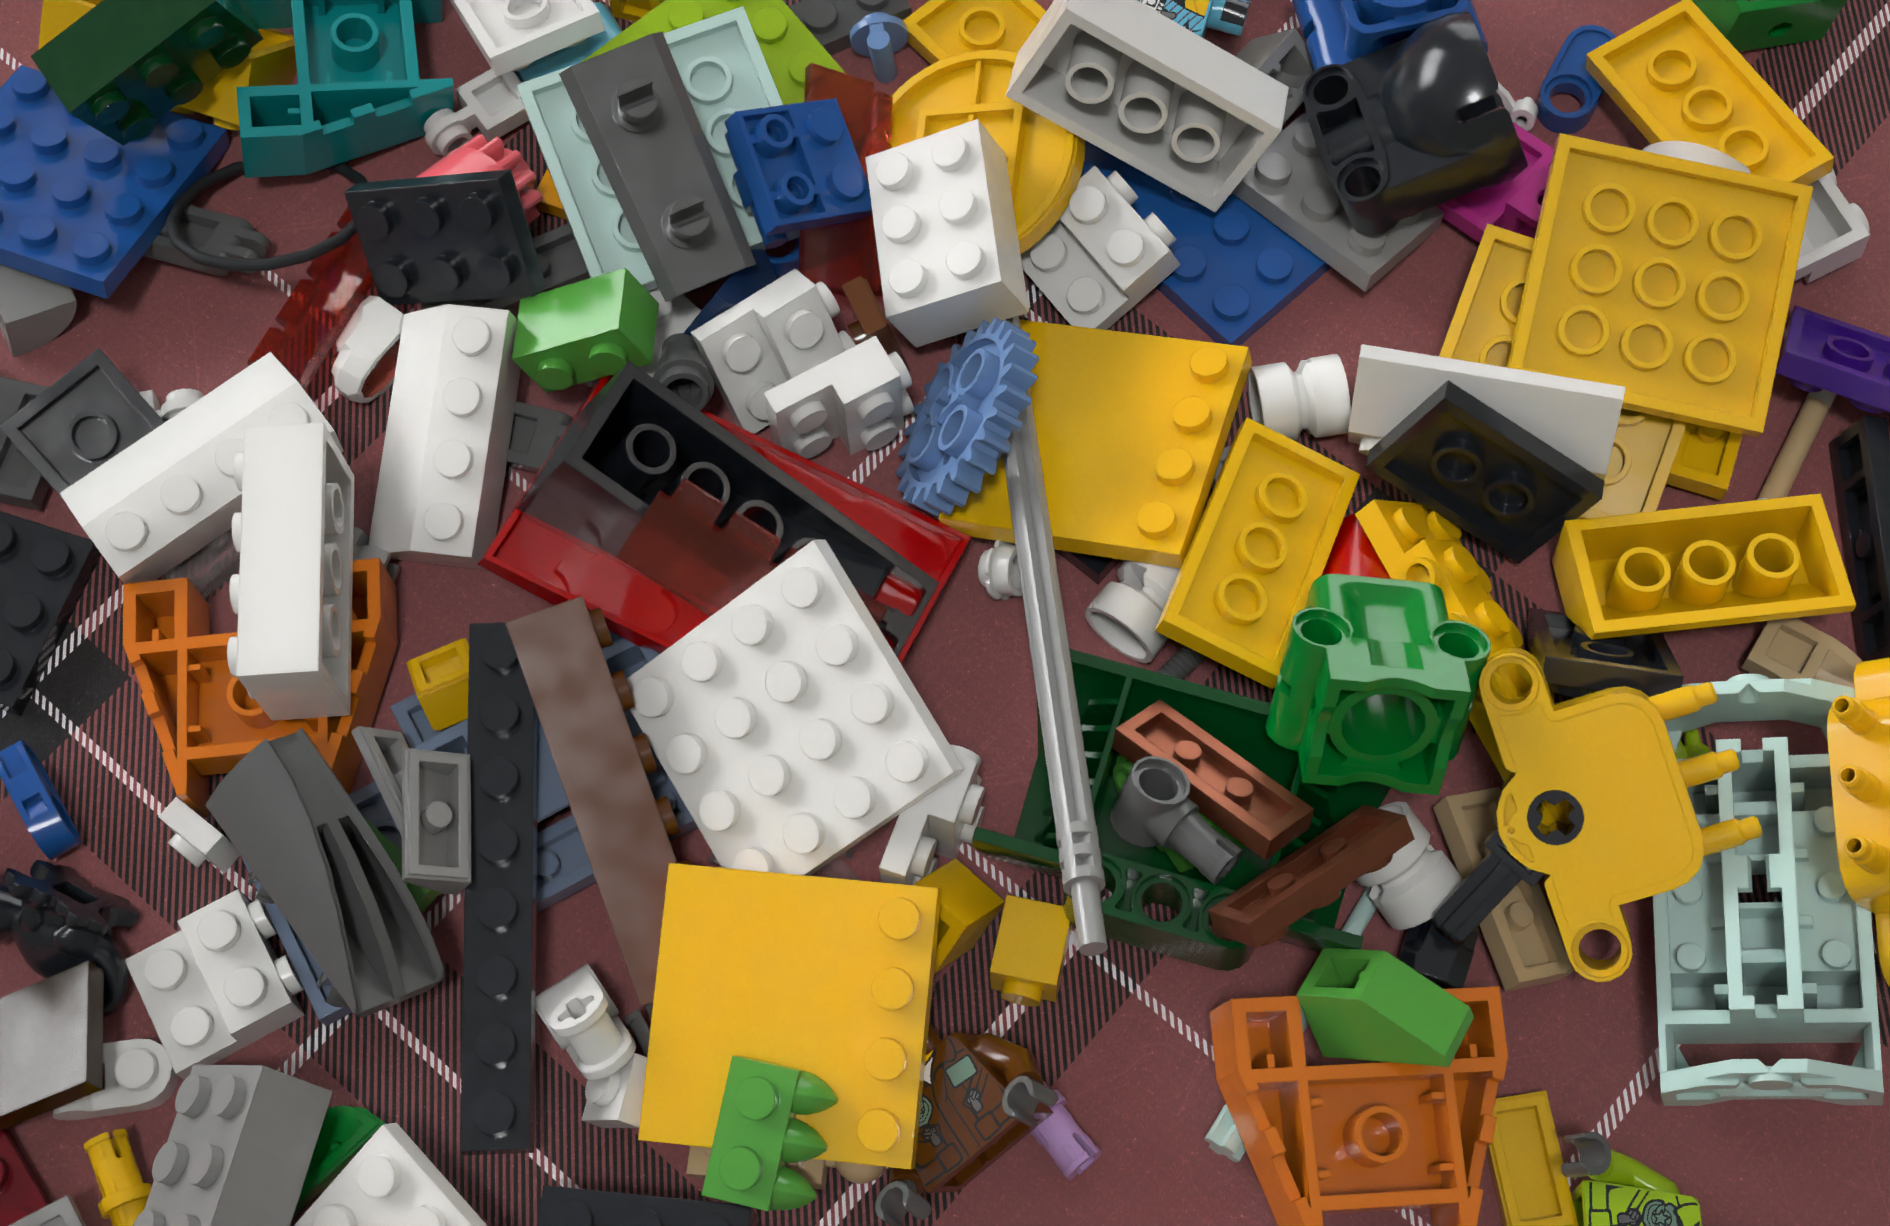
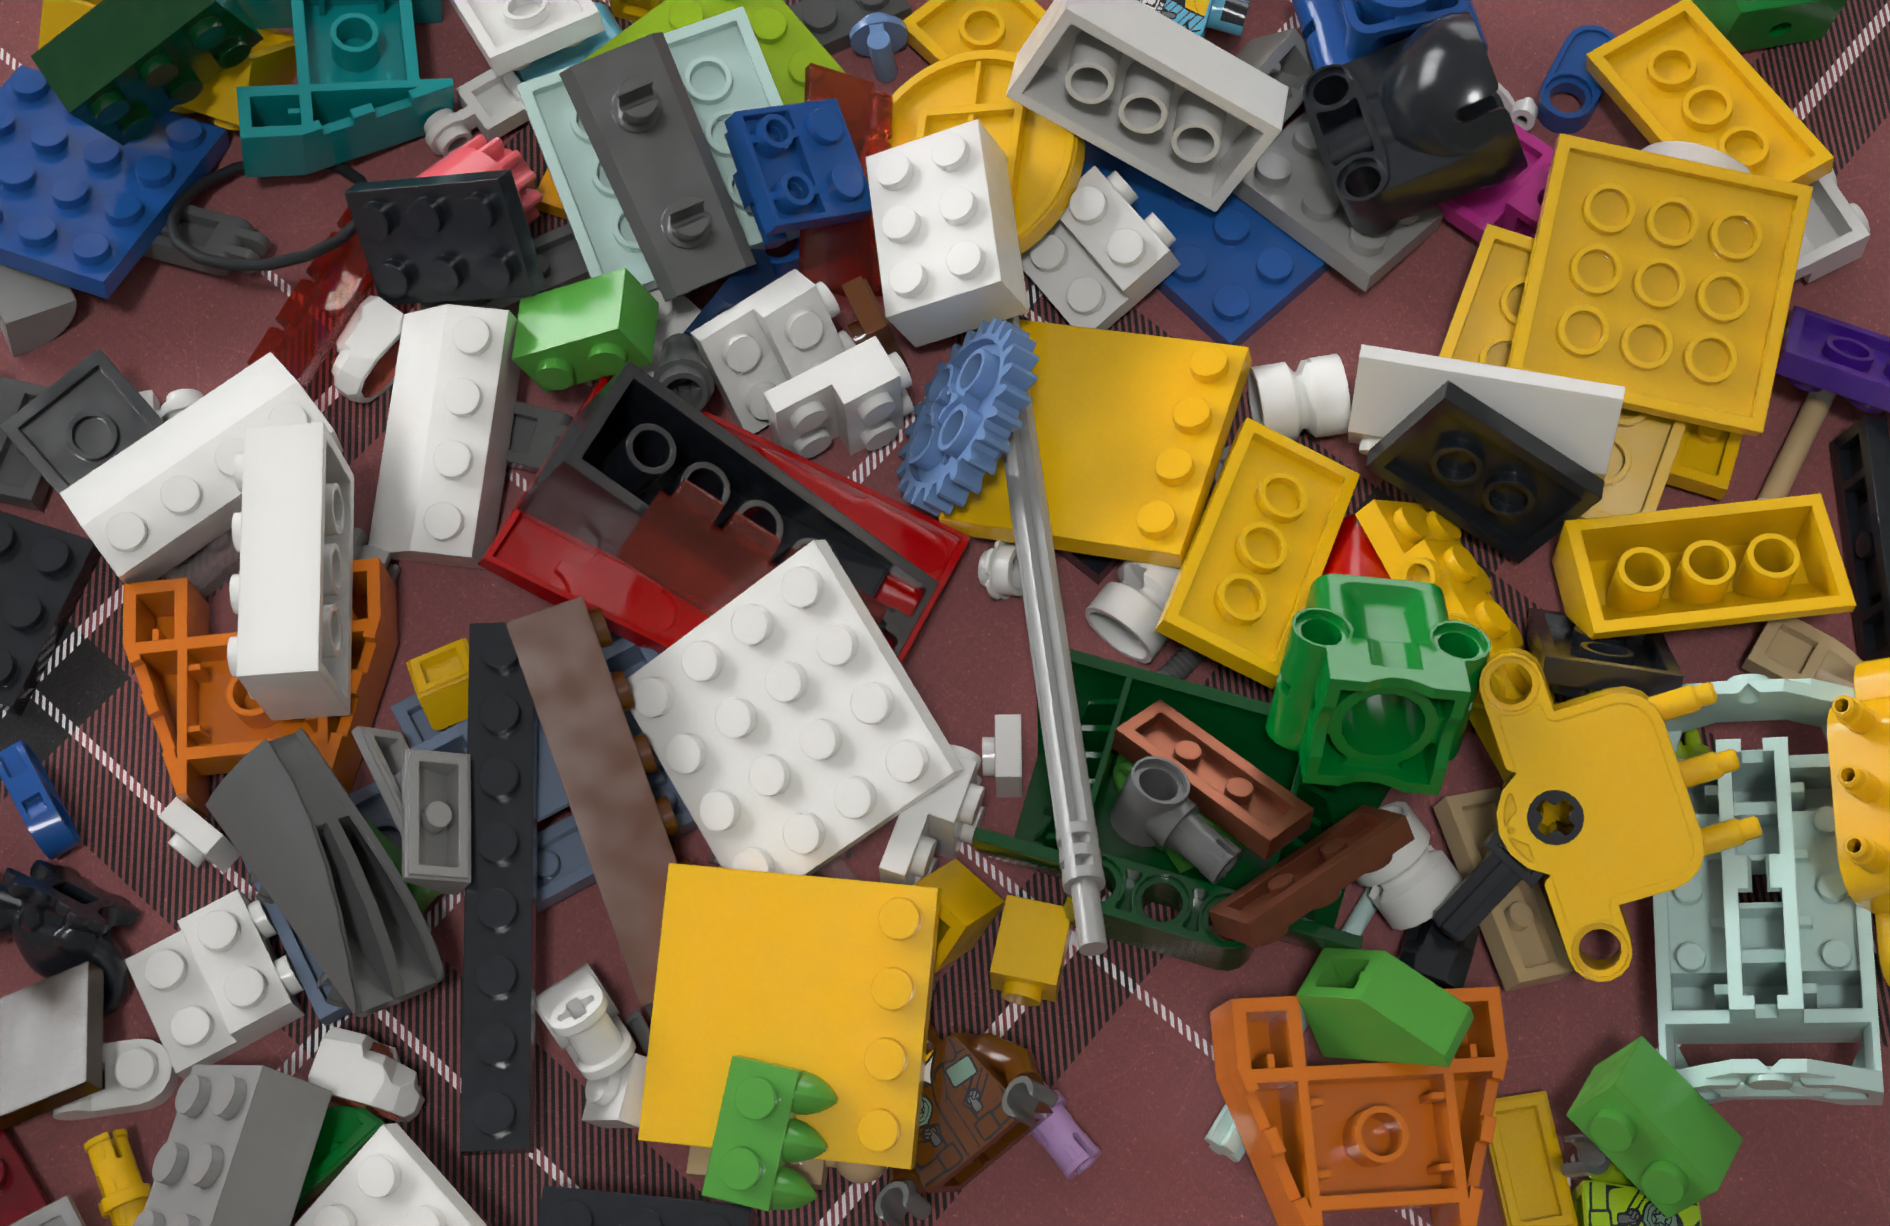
(366, 1076): none -> white rock
(1004, 755): none -> white plate
(1655, 1127): none -> bright green brick

